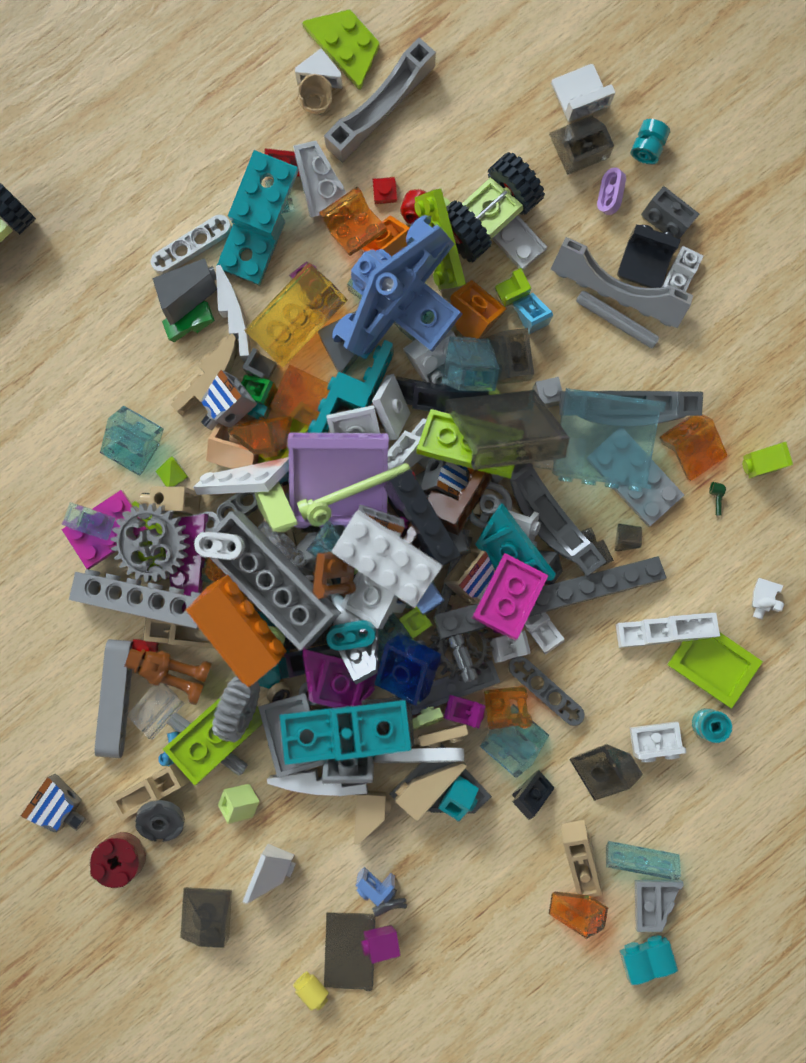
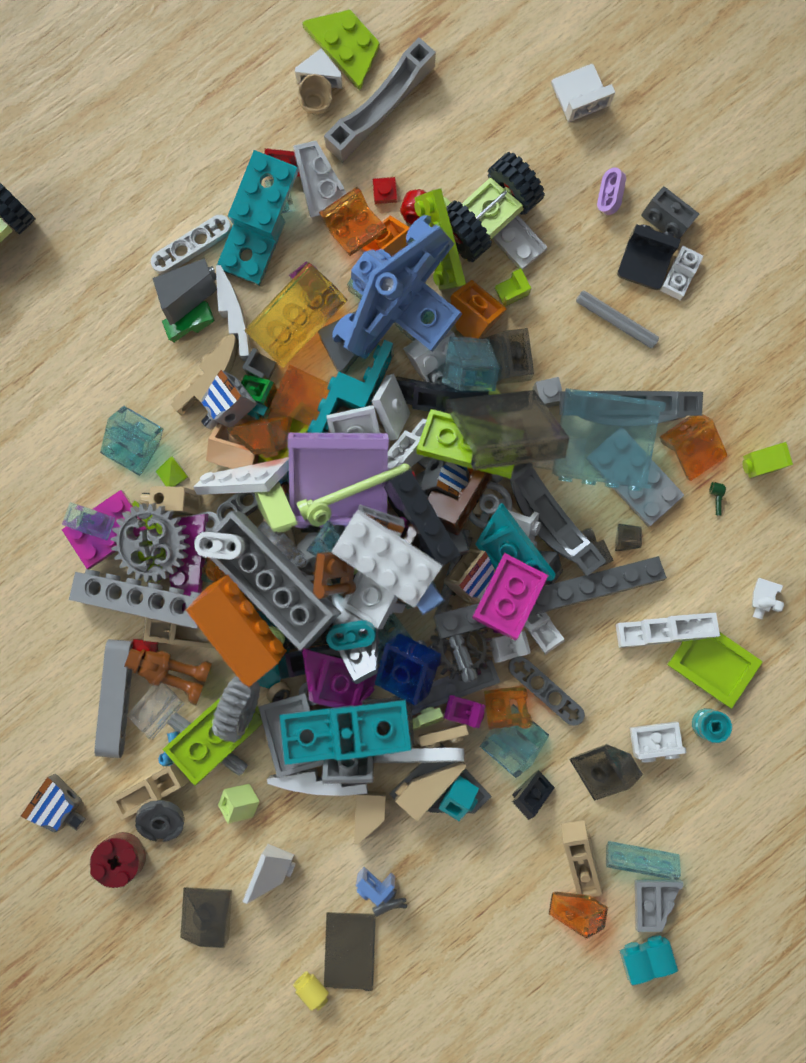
(381, 944): magenta brick -> none
(415, 622): lime panel -> none
(533, 312): medium azure slope -> none
(582, 144): clear smoke slope -> none
(650, 141): teal wheel -> none
(663, 303): light grey arch -> none

